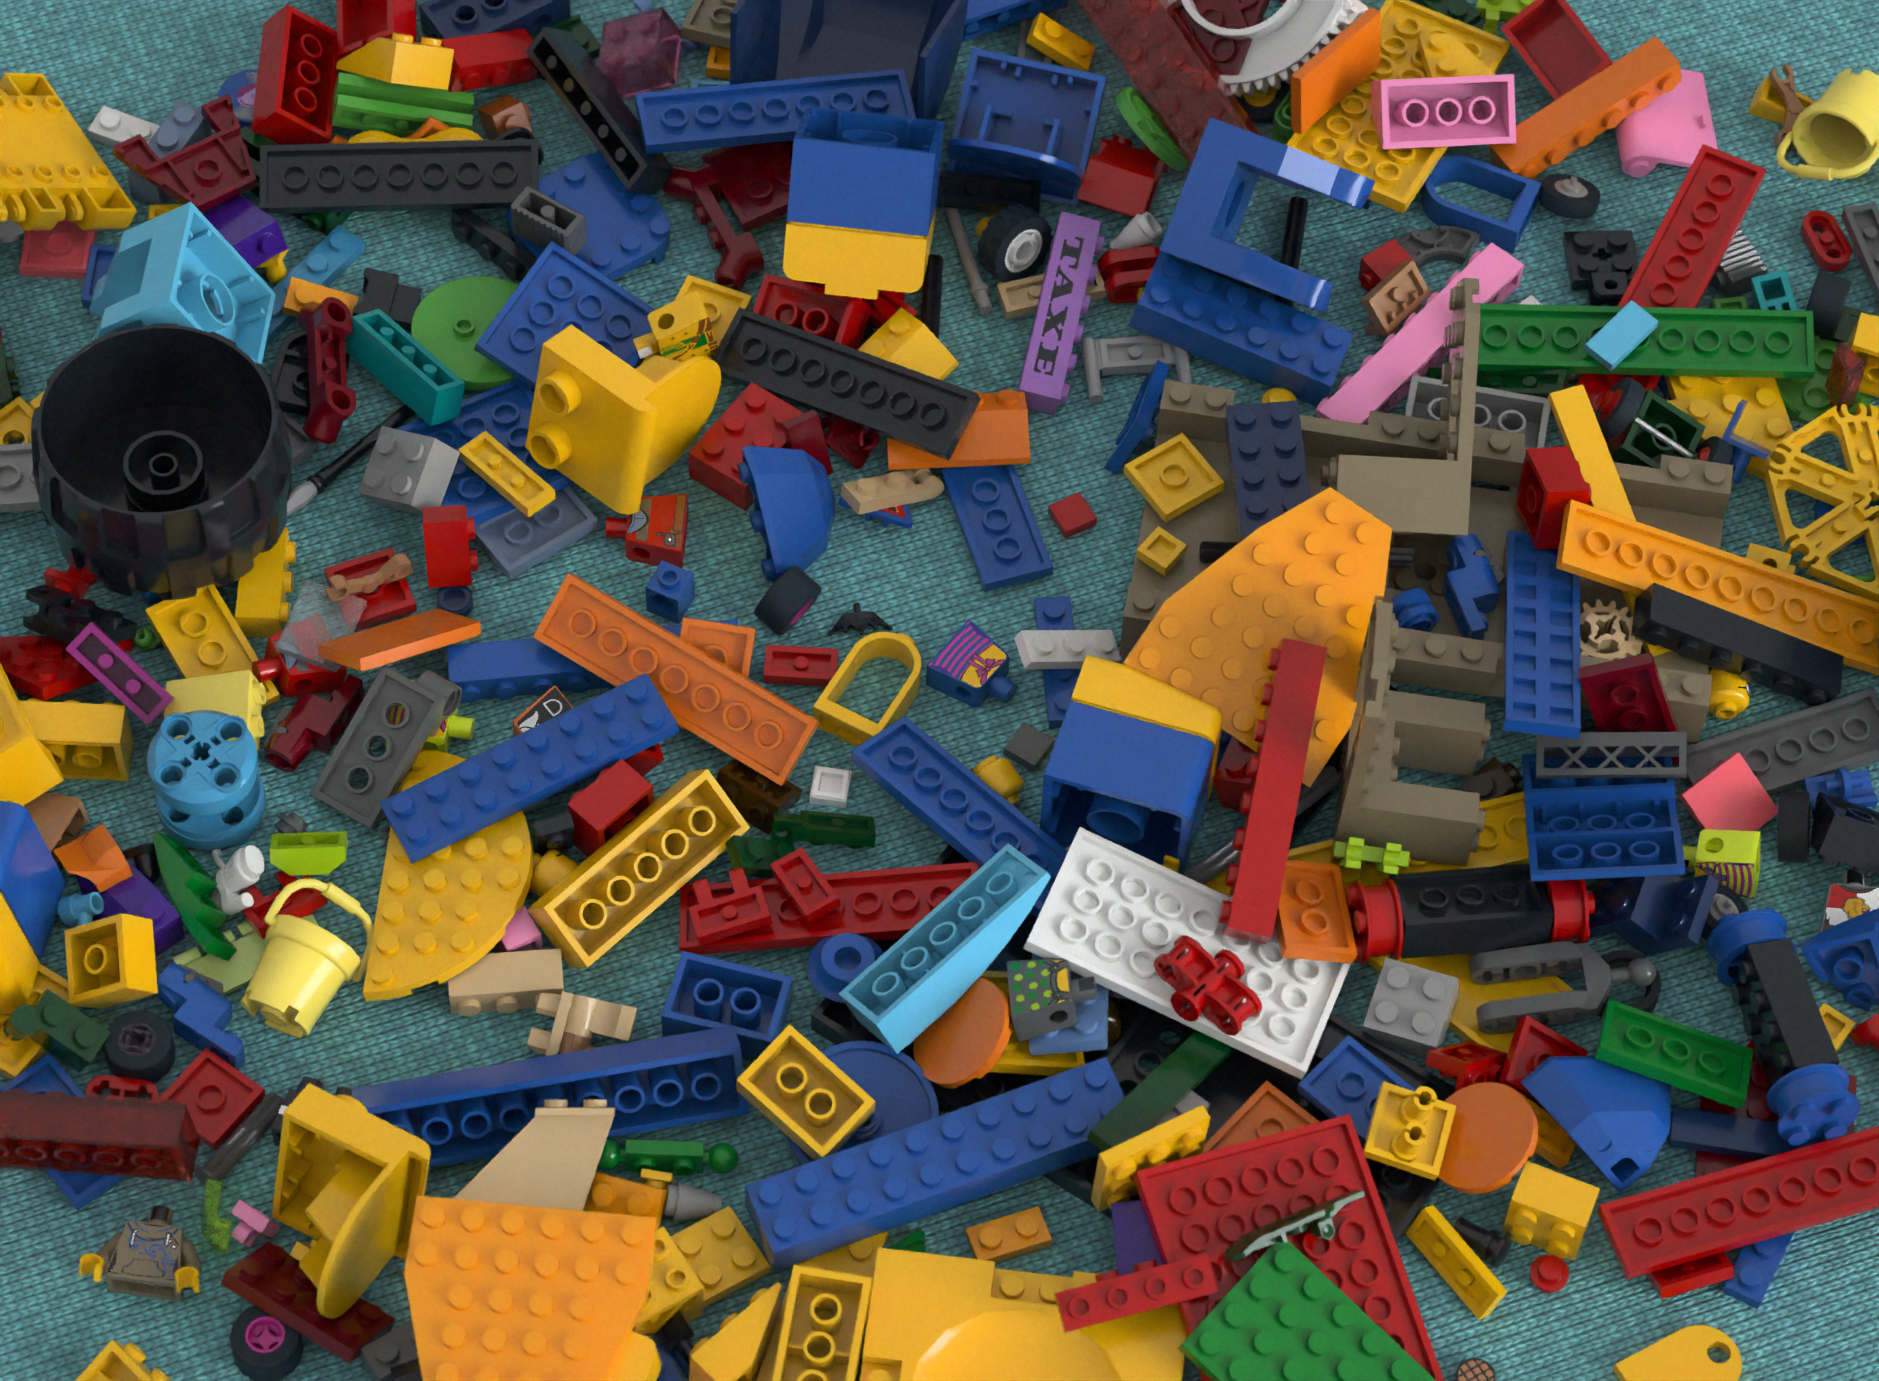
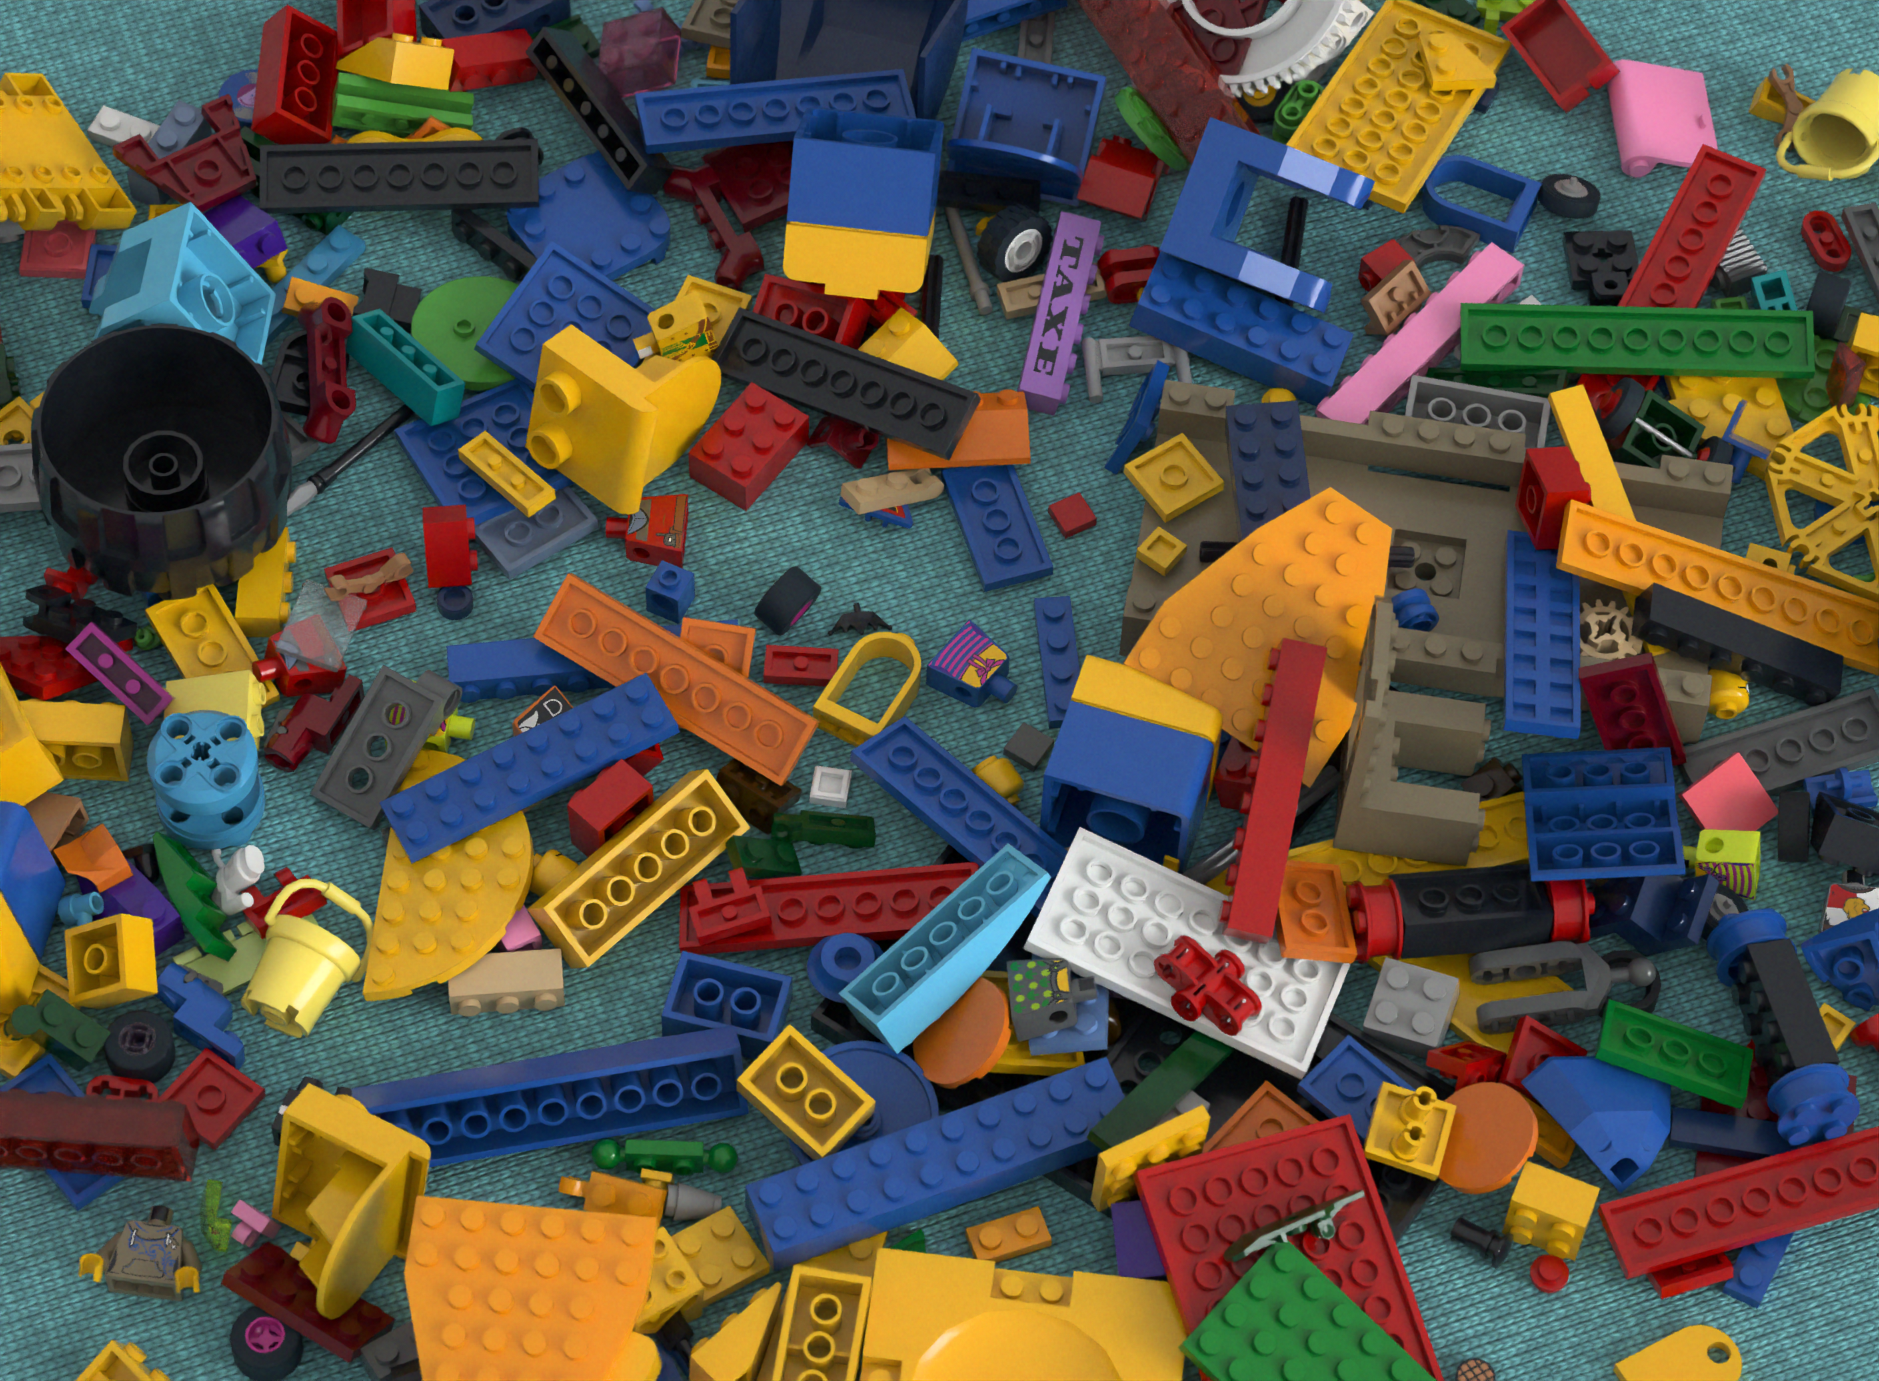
(241, 1140): dark grey axle -> none
(290, 823): dark grey plate -> none
(308, 852): lime slope -> none
(399, 639): orange tile -> none
(408, 471): light grey brick -> none
(504, 115): dark orange brick -> none
(545, 219): dark grey brick -> none
(548, 1160): tan piece -> none
(554, 834): black plate -> none
(576, 1022): tan hips -> none
(790, 506): blue brick -> none
(805, 885): red plate -> none
(807, 434): dark red tile -> none
(1060, 43): yellow plate -> none
(1064, 648): white plate -> none
(1135, 1292): red bracket -> none
(1140, 231): white cone -> none
(1335, 70): orange tile -> none
(1354, 852): lime plate -> none
(1426, 494): dark tan bracket -> none
(1444, 111): bright pink slope -> none
(1456, 1262): yellow plate -> none
(1471, 585): blue plate -> none
(1589, 110): orange brick -> none
(1612, 746): dark grey fence -> none
(1621, 335): medium azure tile -> none

